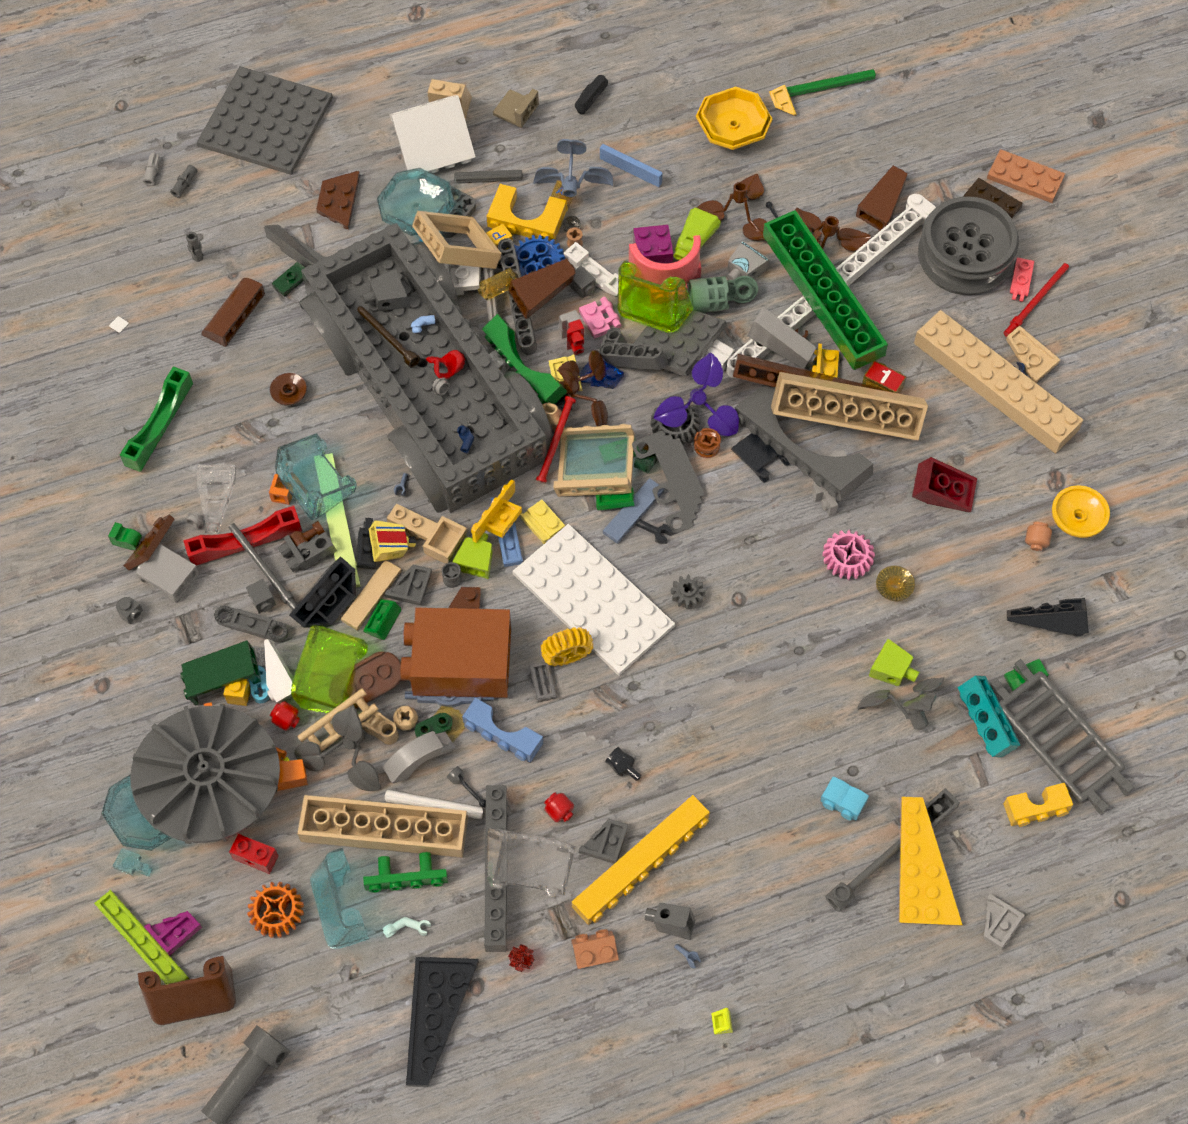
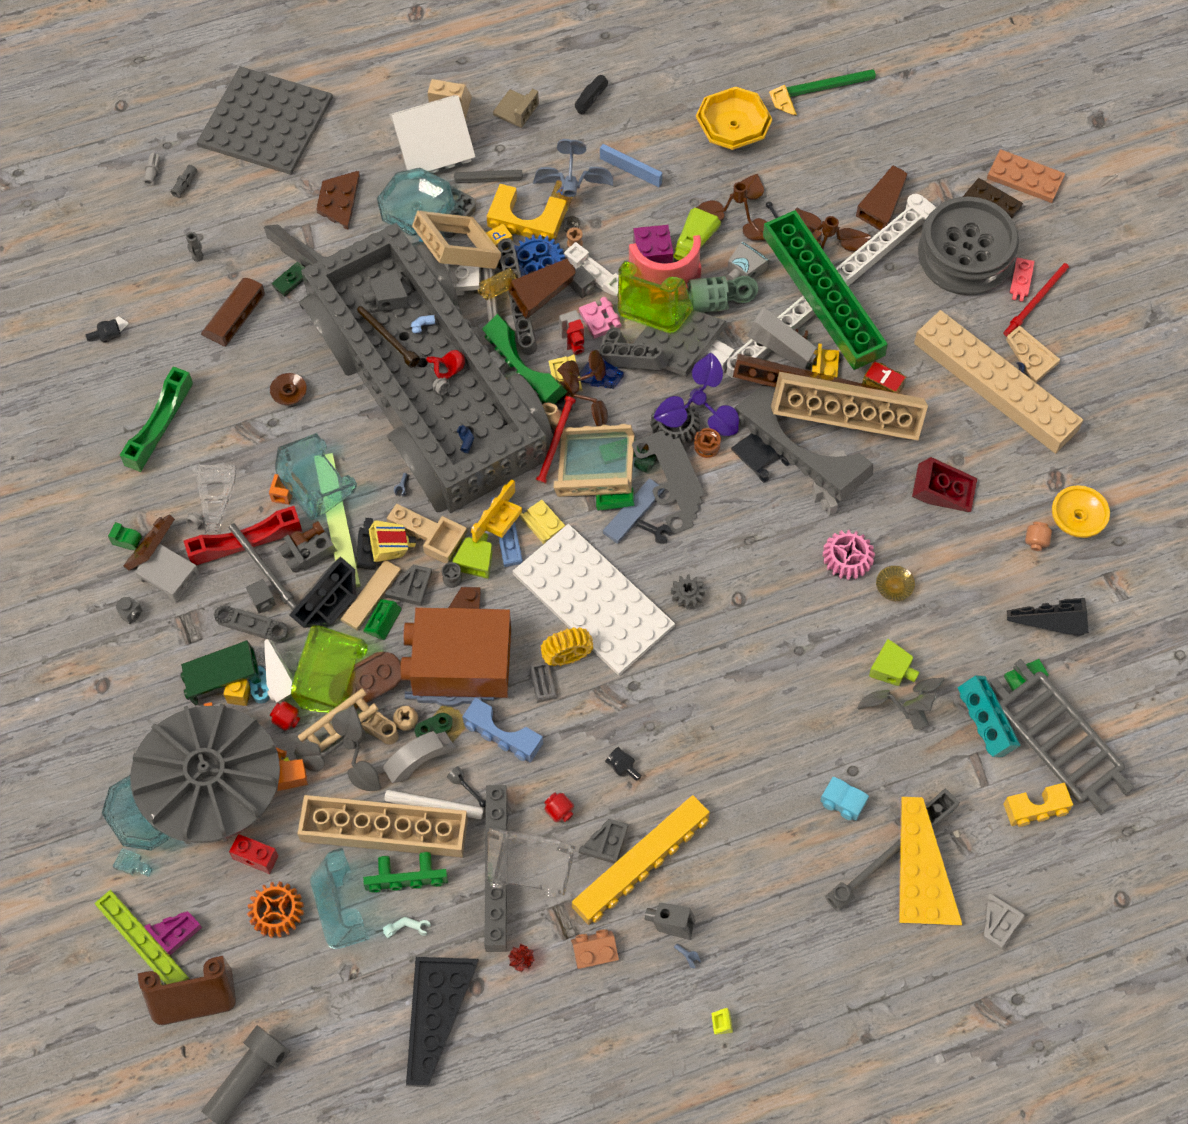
(105, 331): none -> black piece

